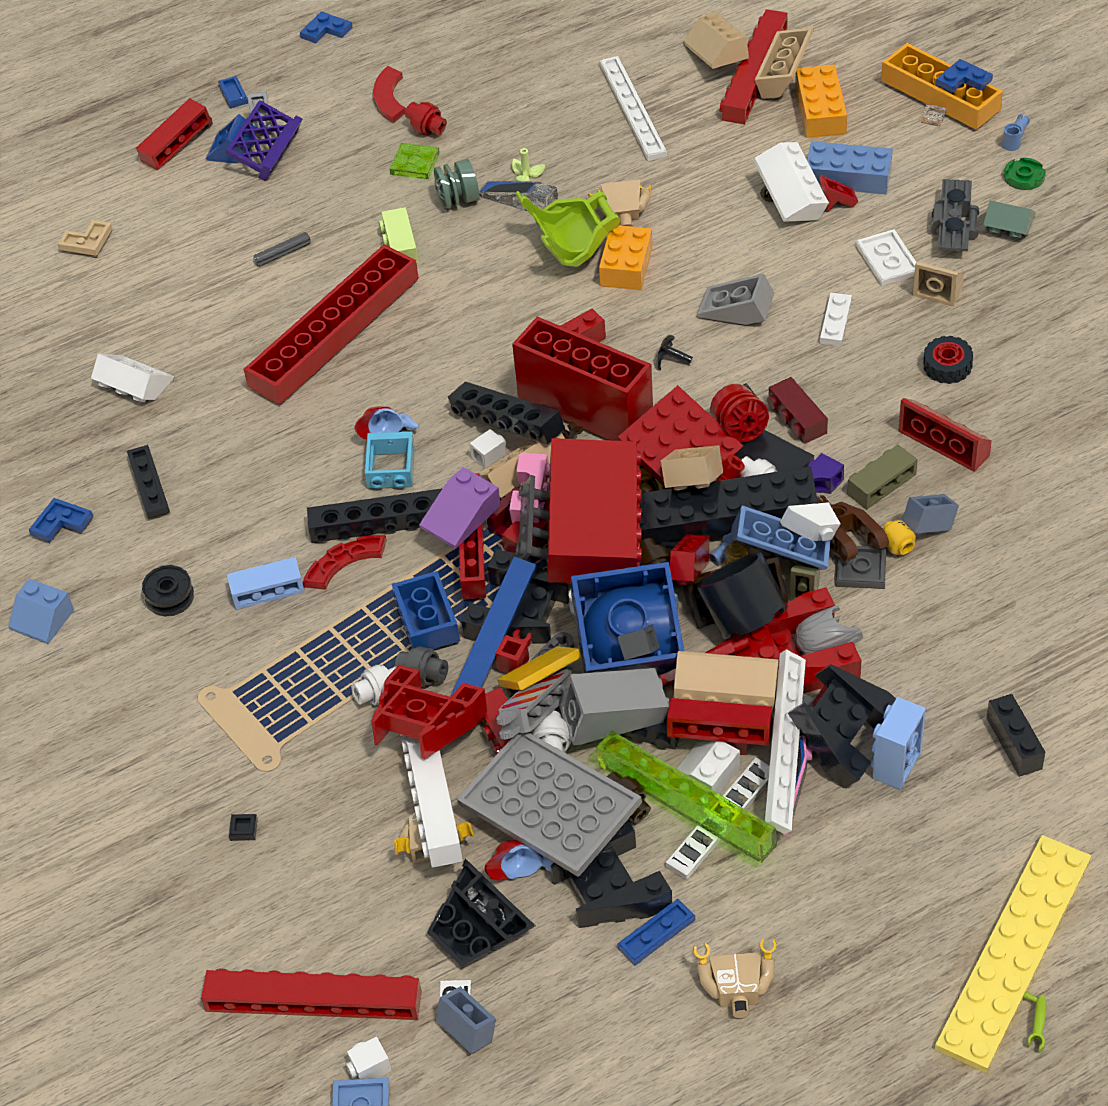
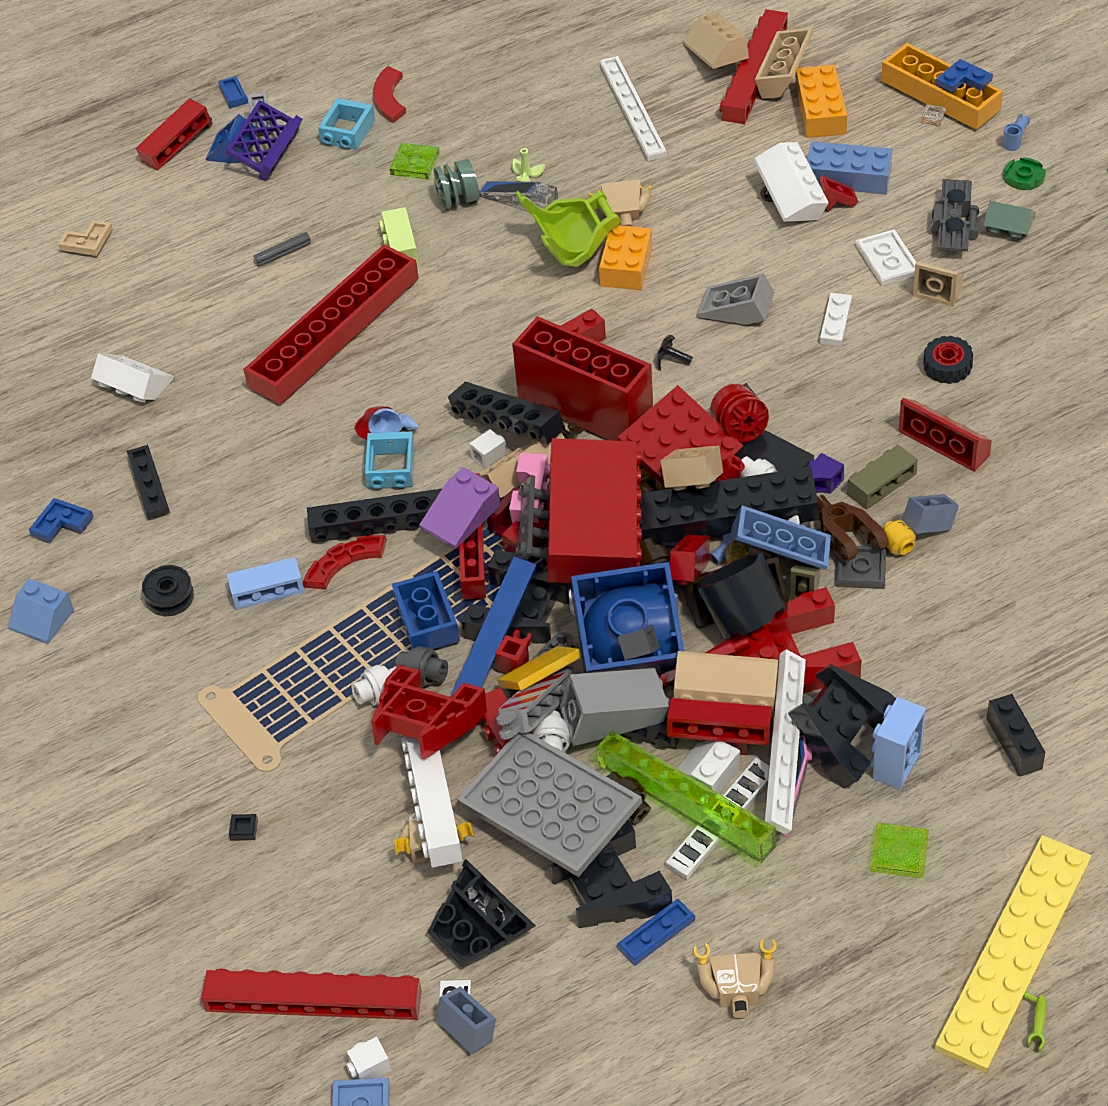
(323, 24): blue plate -> none
(350, 111): none -> medium azure window
(425, 118): red piece -> none
(515, 860): light blue hair -> none
(797, 410): dark red brick -> none
(811, 521): white slope -> none
(824, 631): light grey hair -> none
(899, 850): none -> clear neon green plate

